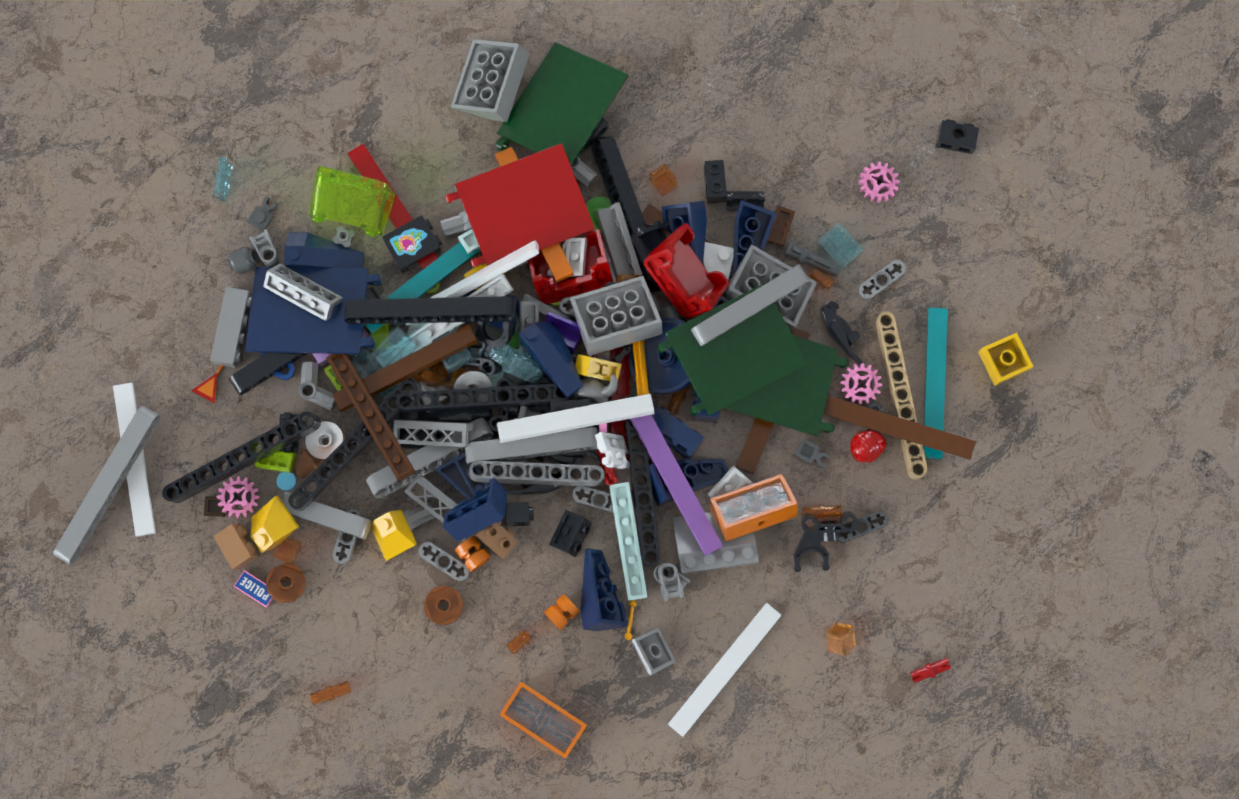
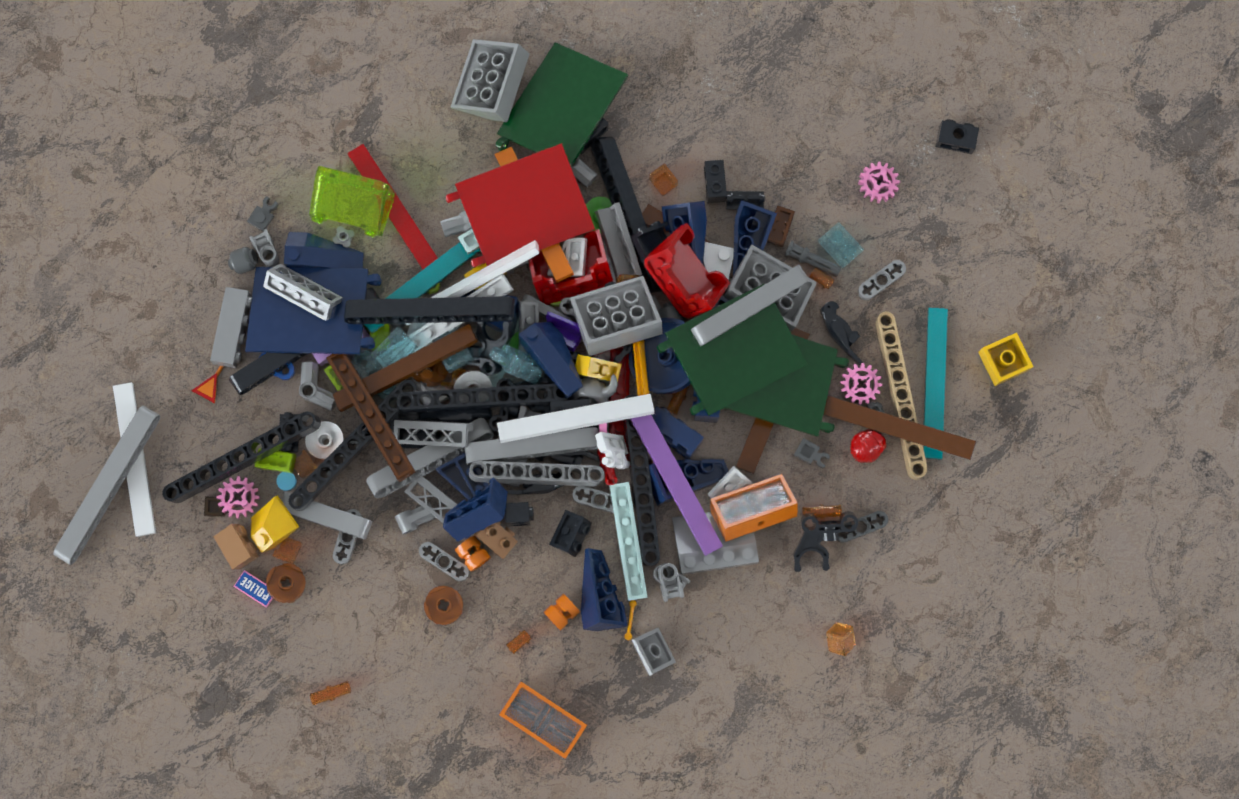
(222, 179): clear light blue plate -> none
(393, 534): yellow slope -> none
(412, 242): black panel -> none
(724, 669): white tile -> none
(930, 670): red pin -> none

